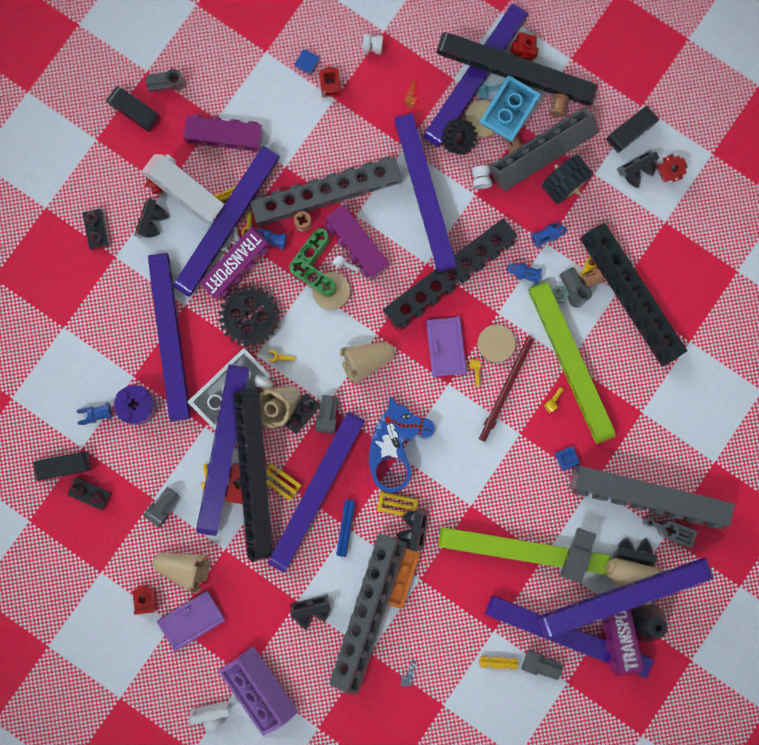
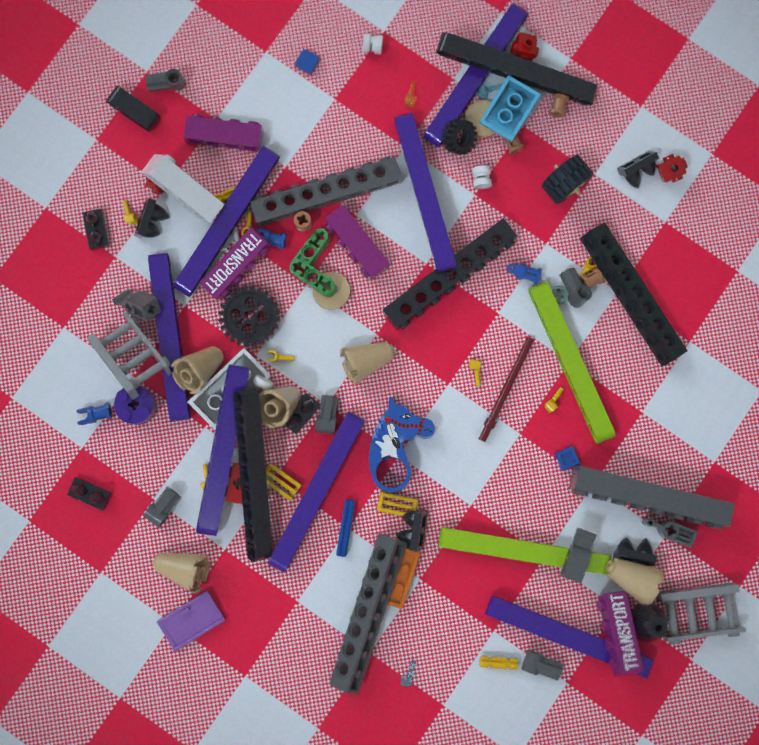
(62, 466): black beam -> none
(110, 358): none -> light grey fence
(130, 218): none -> yellow hand
(138, 304): none -> dark grey piece
(150, 605): red brick -> none
(196, 369): none -> tan cone
(210, 715): white tile -> none
(258, 691): medium lavender slope -> none
(317, 606): black tile -> none
(332, 89): red brick -> none
(340, 261): white hand -> none
(447, 342): medium lavender door -> none
(496, 343): tan tile -> none
(544, 149): dark grey brick -> none
(548, 234): blue piece -> none
(625, 597): dark purple beam -> none
(632, 129): black beam -> none
(707, 593): none -> light grey fence

